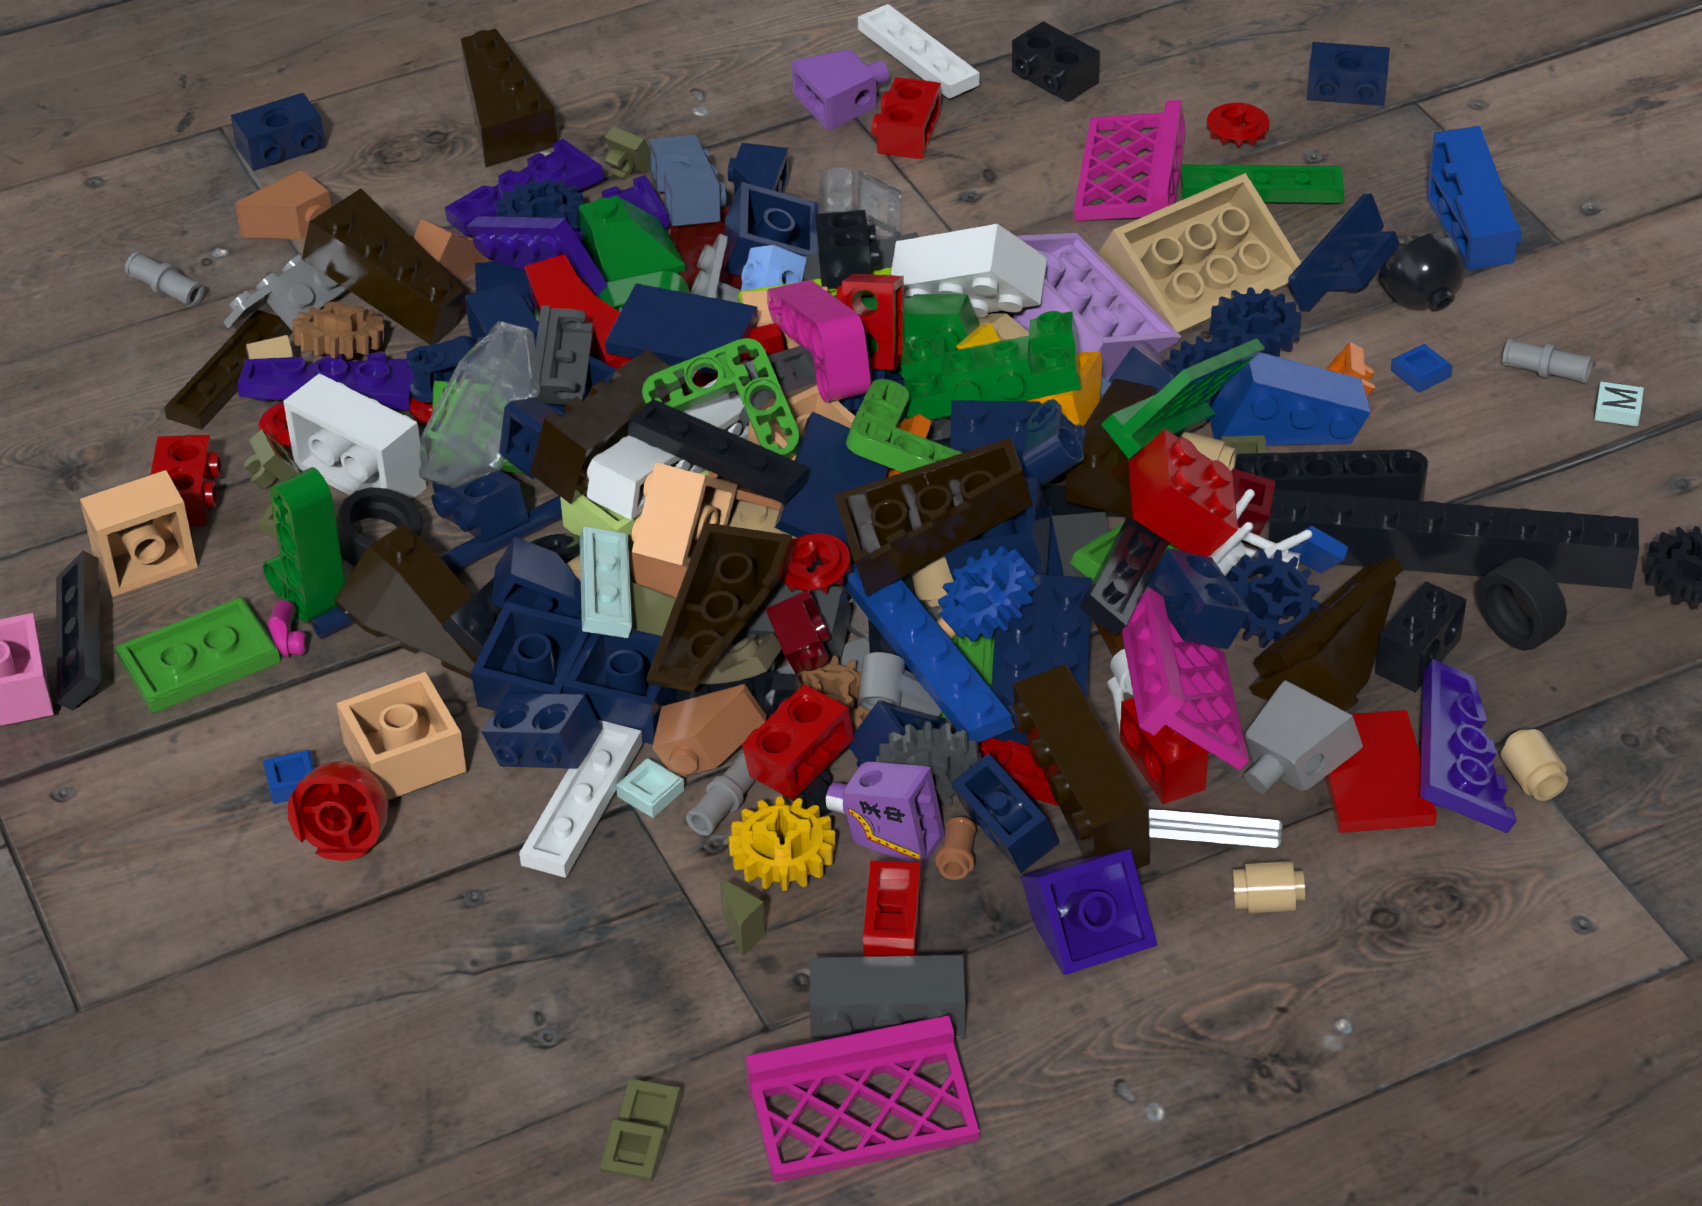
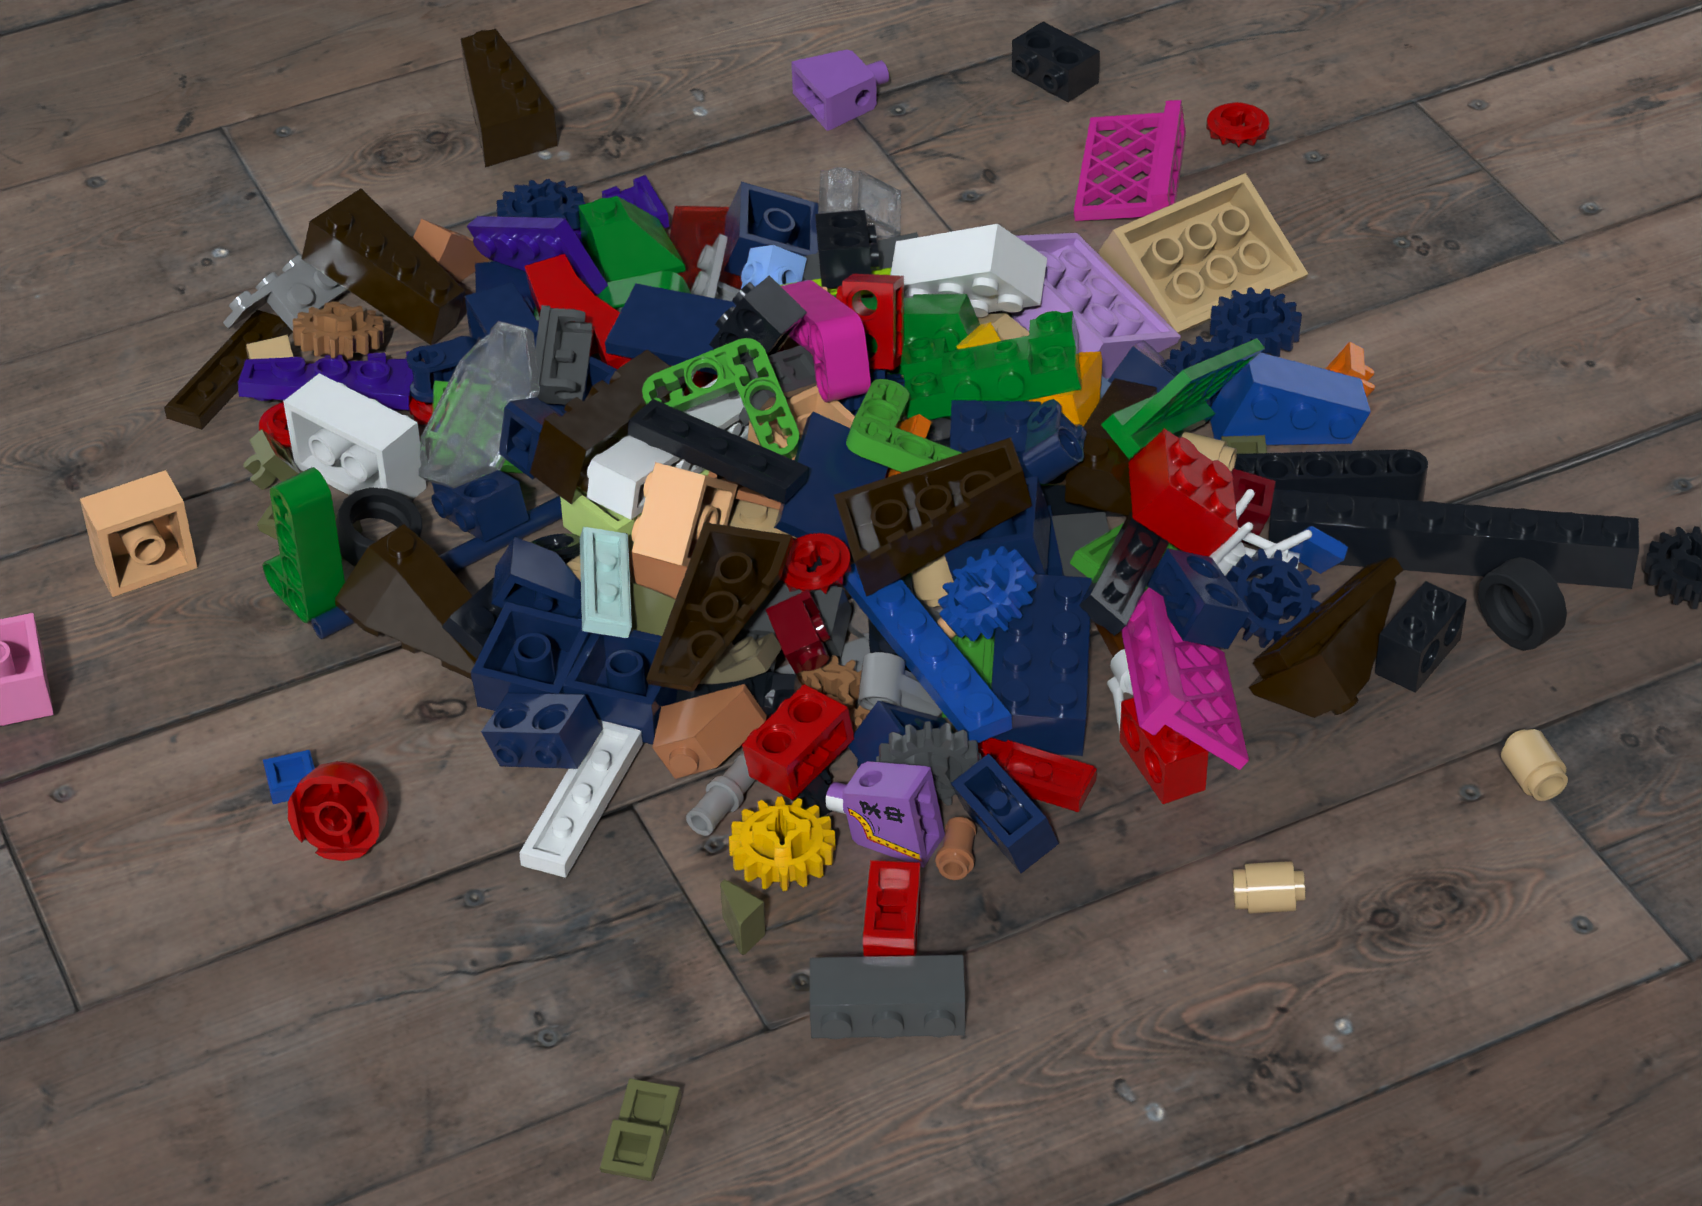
(78, 631): black plate -> none
(164, 279): light grey pin -> none
(192, 470): red brick -> none
(197, 654): bright green tile -> none
(278, 131): dark blue brick -> none
(280, 624): dark pink arm -> none
(282, 208): nougat slope -> none
(403, 735): light nougat brick -> none
(563, 164): dark purple wing -> none
(626, 153): olive tile -> none
(650, 787): light aqua tile -> none
(688, 180): sand blue arch -> none
(760, 166): dark blue slope -> none
(760, 314): none -> black brick
(841, 1062): dark pink fence -> none
(907, 118): red brick -> none
(918, 50): white plate -> none
(1081, 766): dark brown wedge -> none
(1090, 910): dark purple slope -> none
(1215, 828): axle -> none
(1273, 182): green plate -> none
(1298, 740): light grey torso -> none
(1345, 256): dark blue bracket -> none
(1348, 73): dark blue brick -> none
(1382, 780): red tile -> none
(1421, 368): blue tile -> none
(1425, 272): black cylinder -> none
(1457, 752): dark purple wing -> none
(1471, 198): blue wedge -> none
(1547, 361): light grey pin -> none
(1619, 404): light aqua tile -> none

